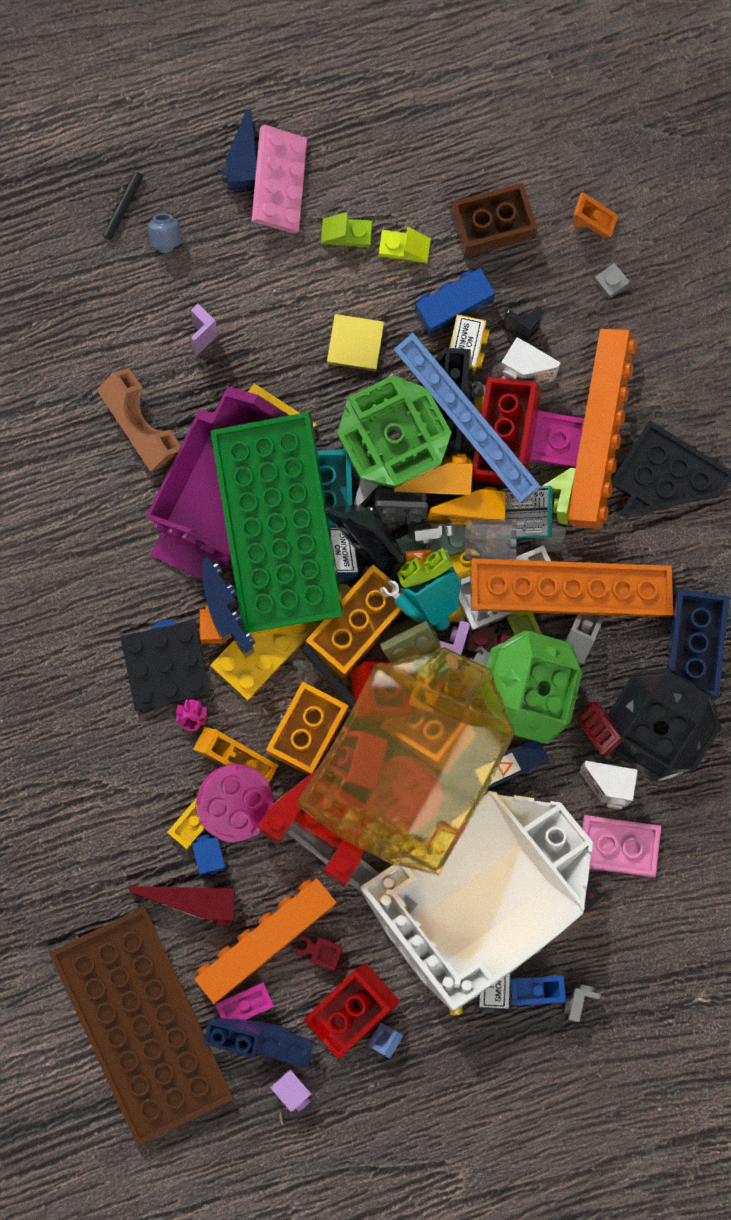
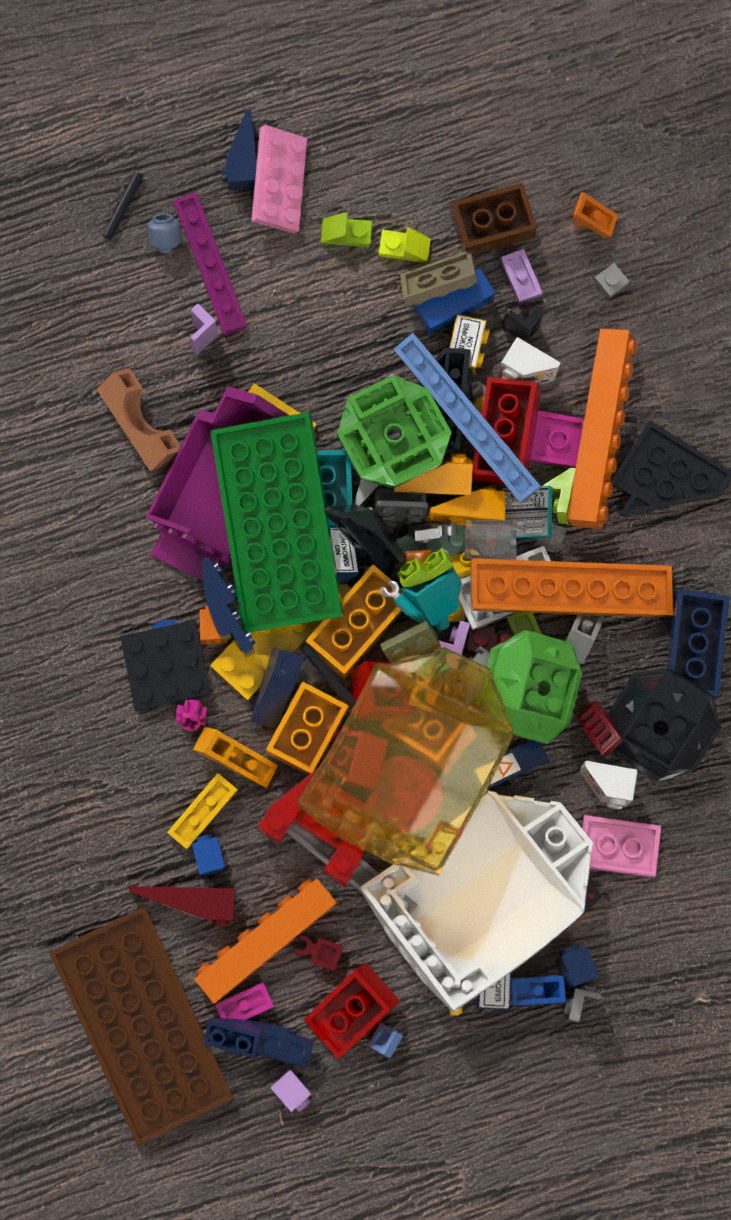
(210, 264): none -> magenta tile
(233, 802): dark pink tile -> none
(276, 687): none -> dark blue slope
(355, 342): light yellow tile -> none
(438, 278): none -> dark tan plate
(521, 276): none -> lavender plate
(575, 965): none -> dark blue brick

